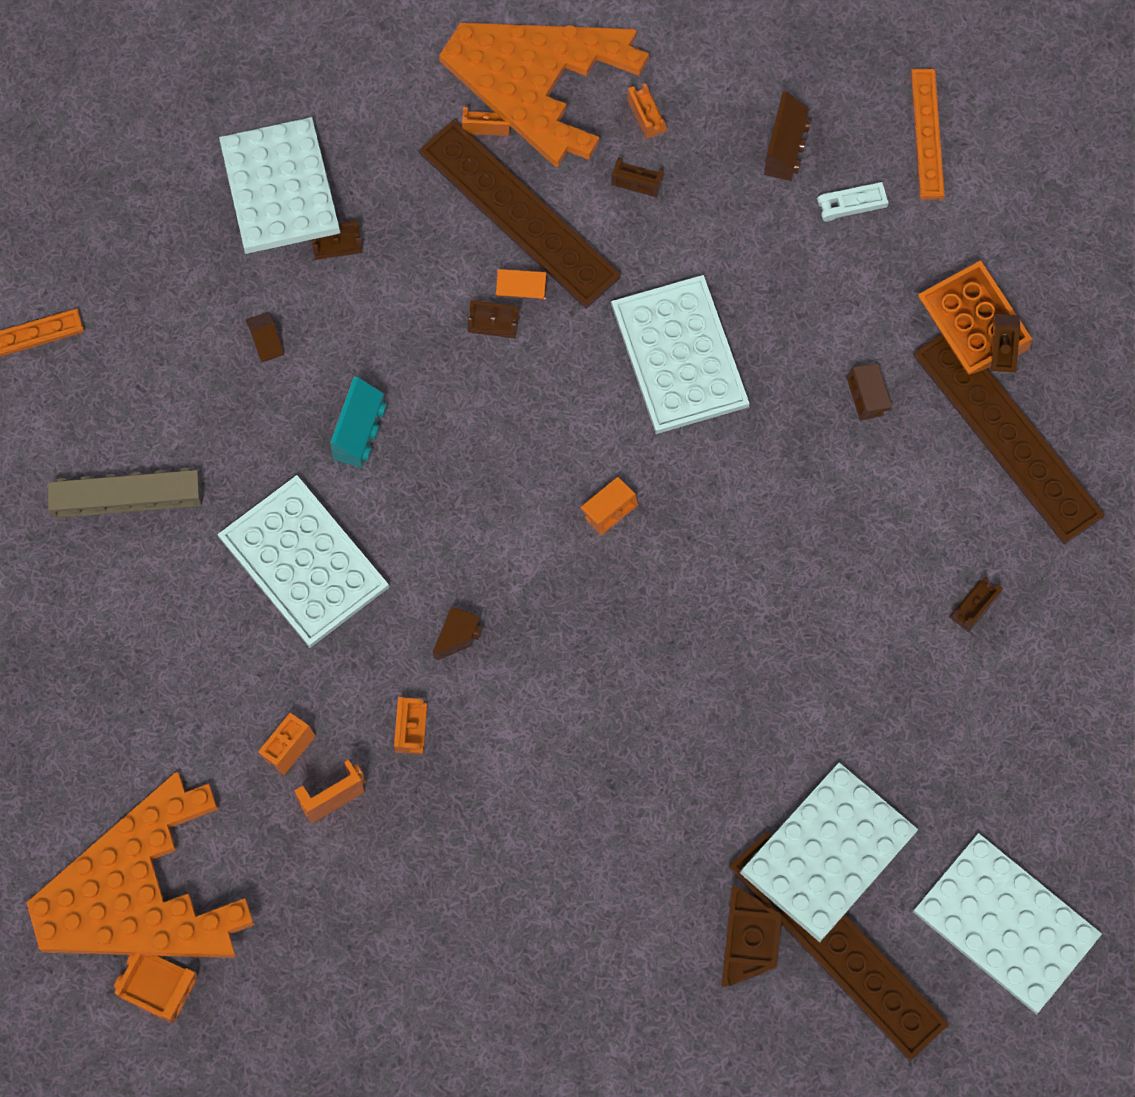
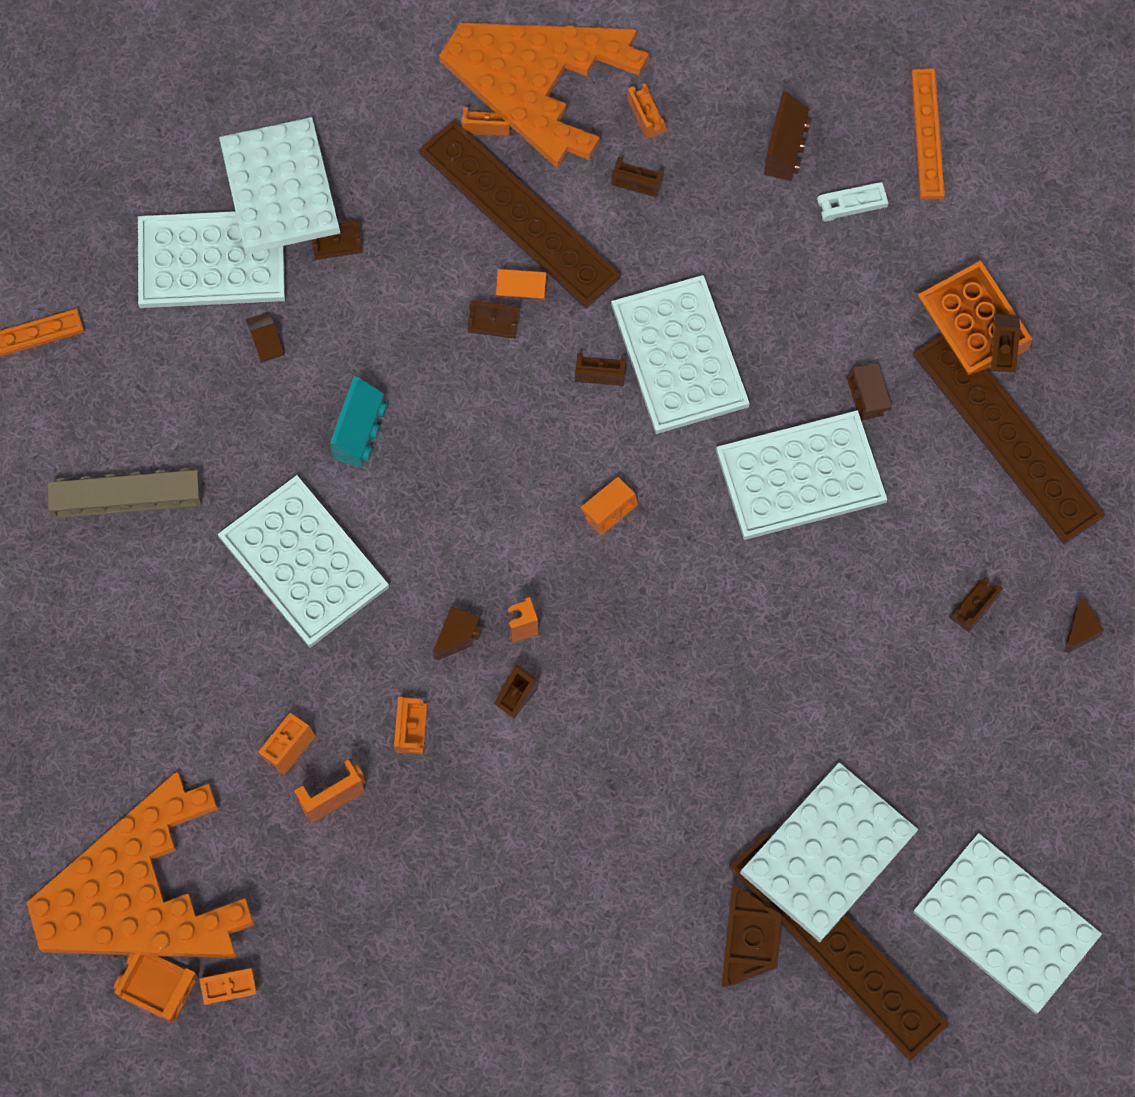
(203, 263): none -> light aqua plate
(228, 985): none -> orange hinge
(517, 691): none -> reddish brown slope
(525, 625): none -> orange hinge
(600, 370): none -> reddish brown hinge
(801, 475): none -> light aqua plate
(1084, 627): none -> reddish brown slope

